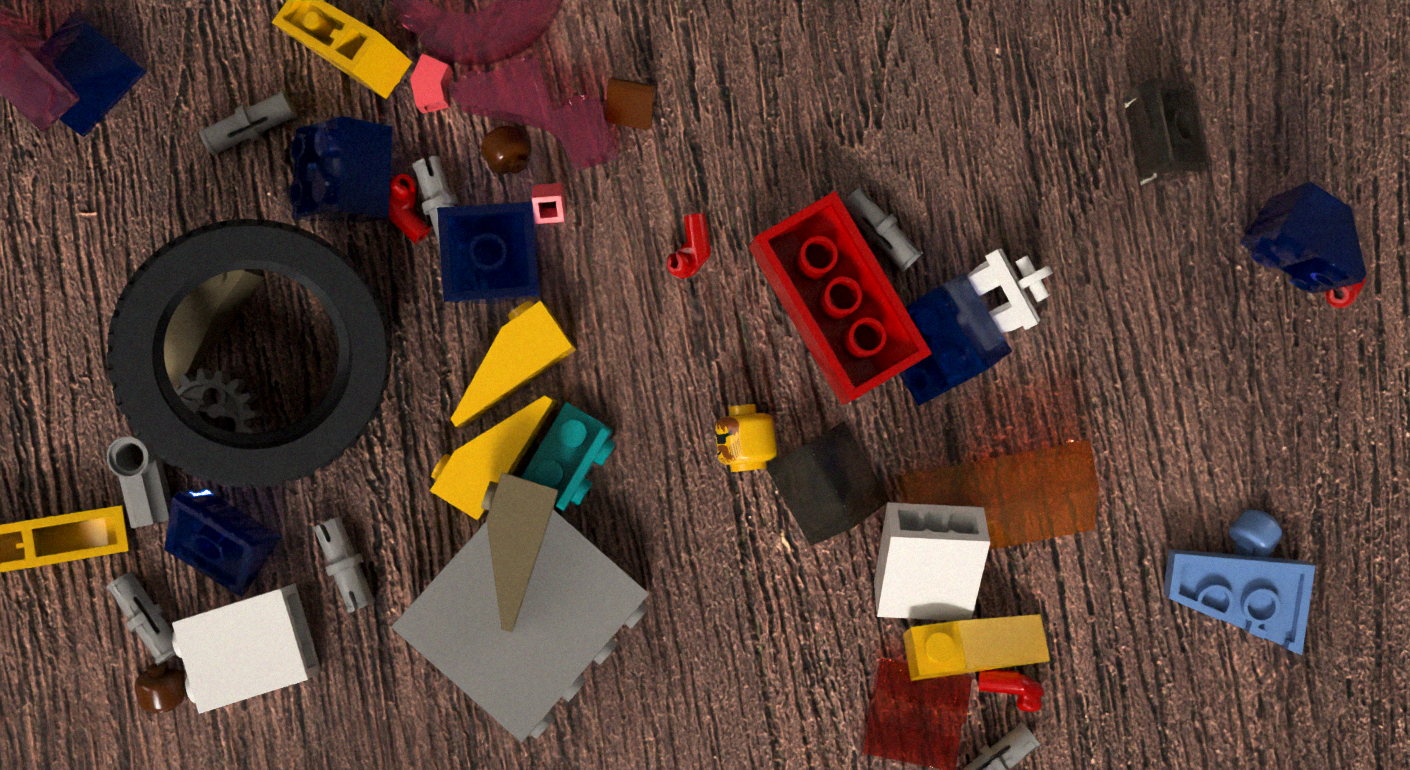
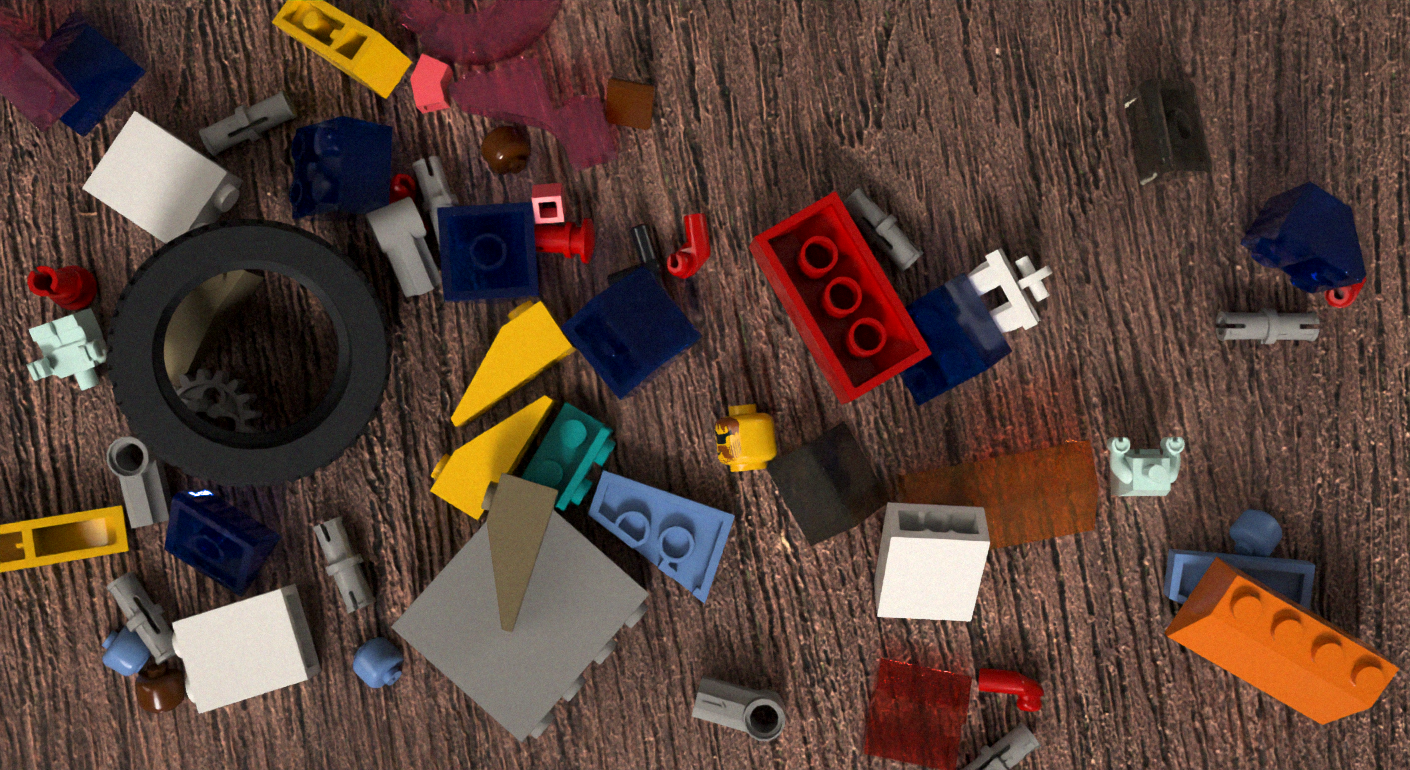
(67, 286): none -> red pin
(70, 347): none -> light aqua piece
(125, 652): none -> medium blue piece
(161, 181): none -> white brick
(378, 662): none -> medium blue piece
(401, 236): none -> light grey piece
(567, 239): none -> red pin
(631, 333): none -> clear blue slope
(647, 257): none -> black piece
(666, 528): none -> medium blue wing
(733, 707): none -> light grey piece
(974, 645): yellow slope -> none
(1143, 470): none -> light aqua piece
(1266, 326): none -> light grey pin
(1280, 645): none -> orange slope

